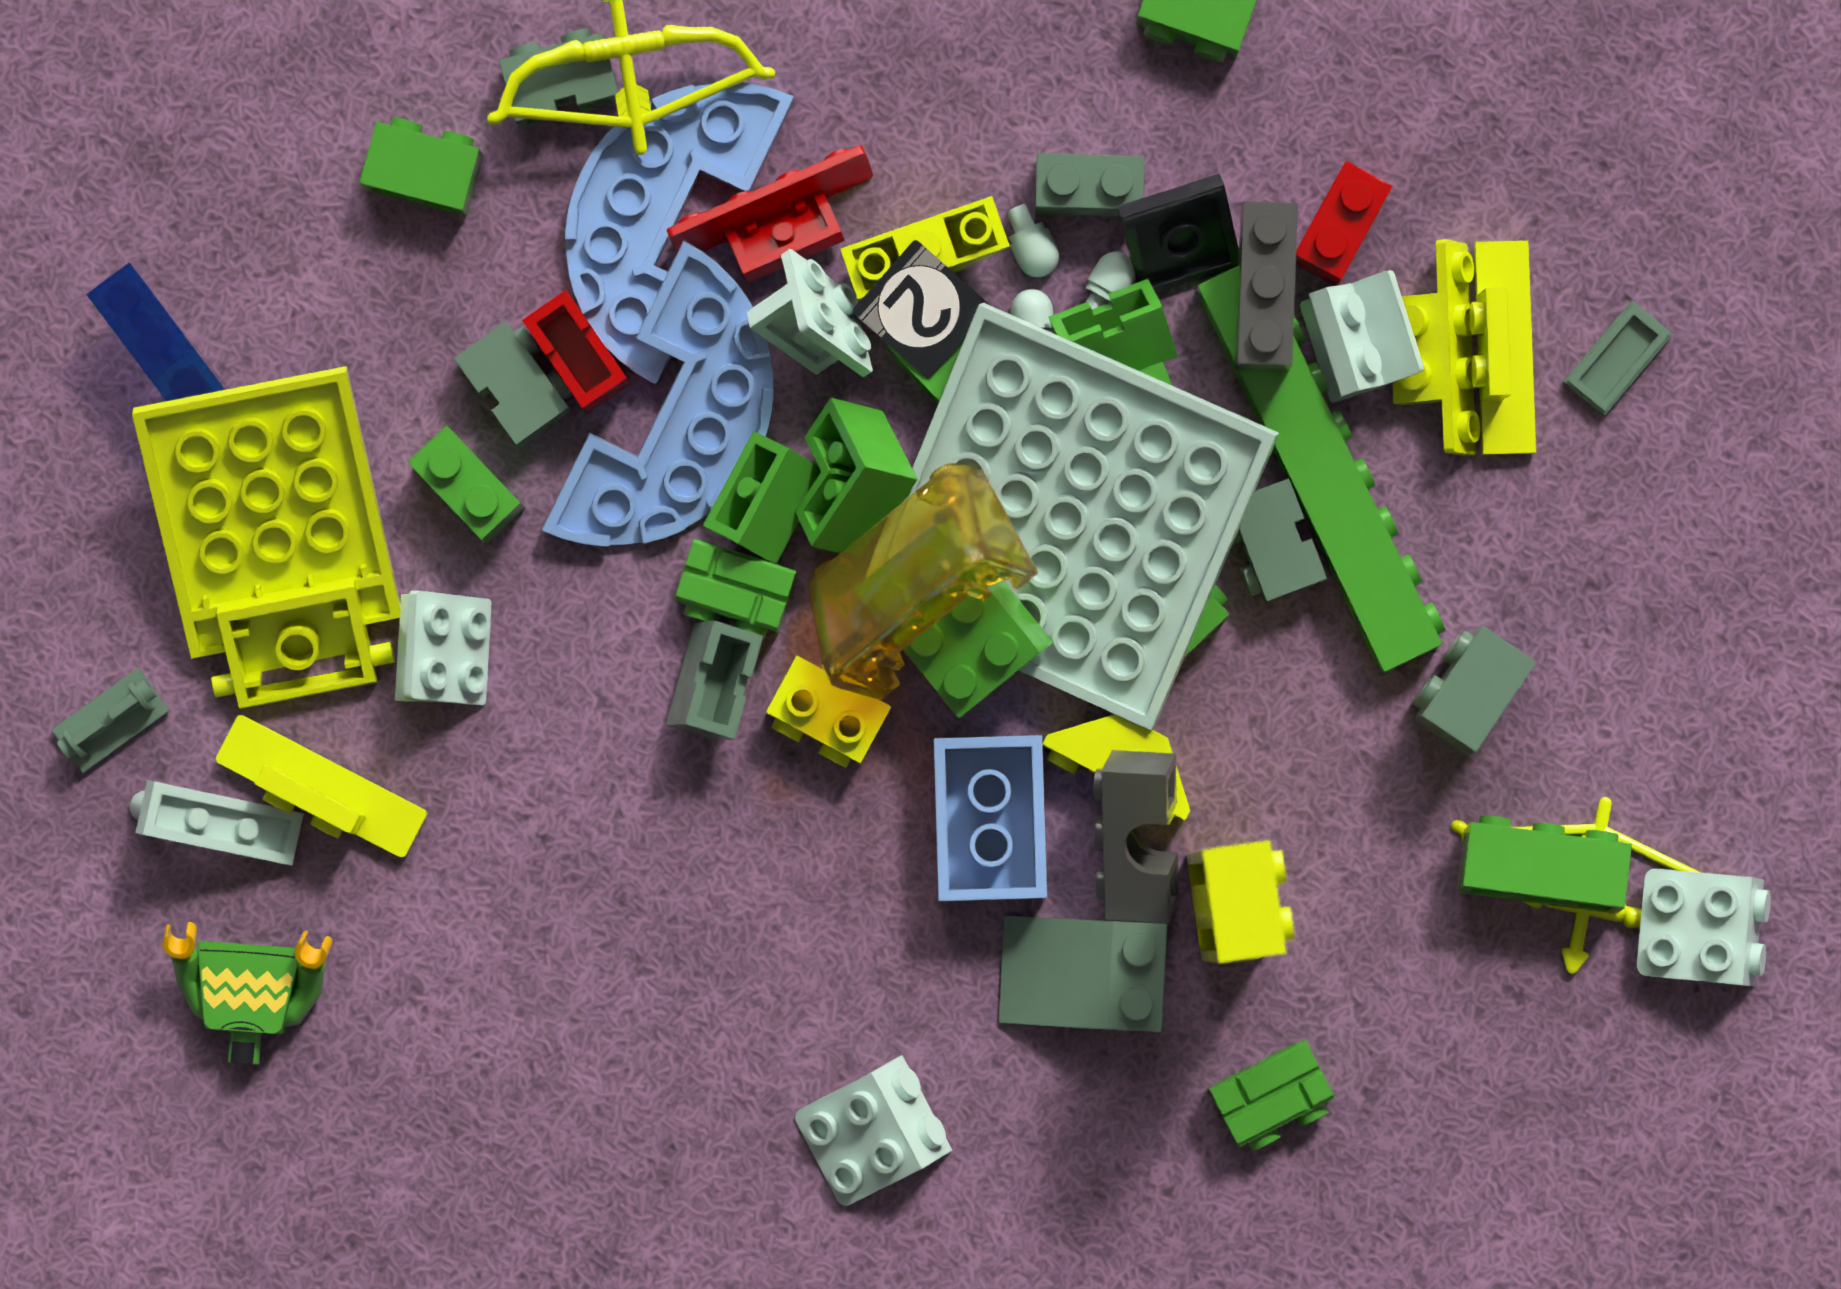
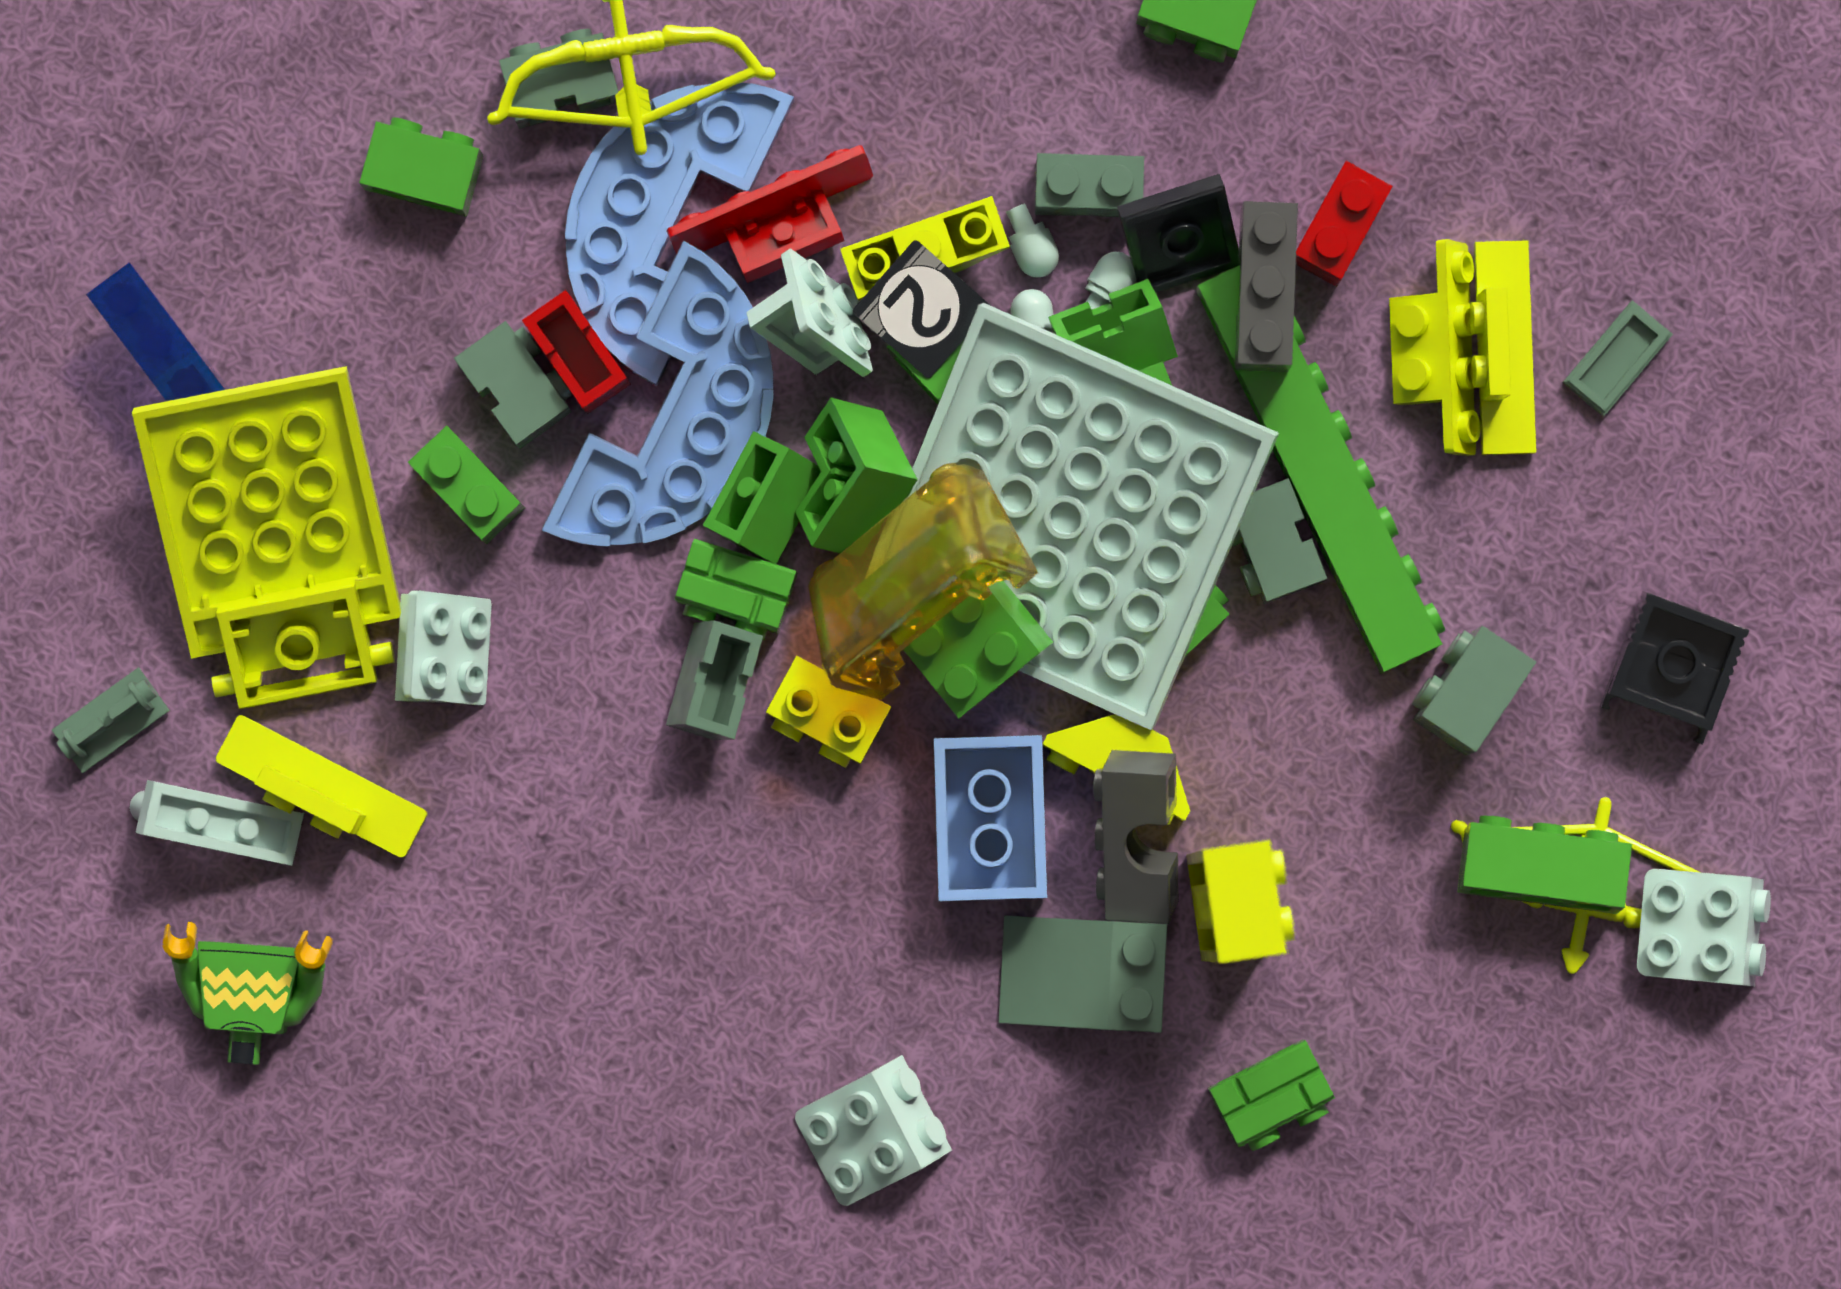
(1361, 335): light aqua bracket -> none
(1676, 662): none -> black piece

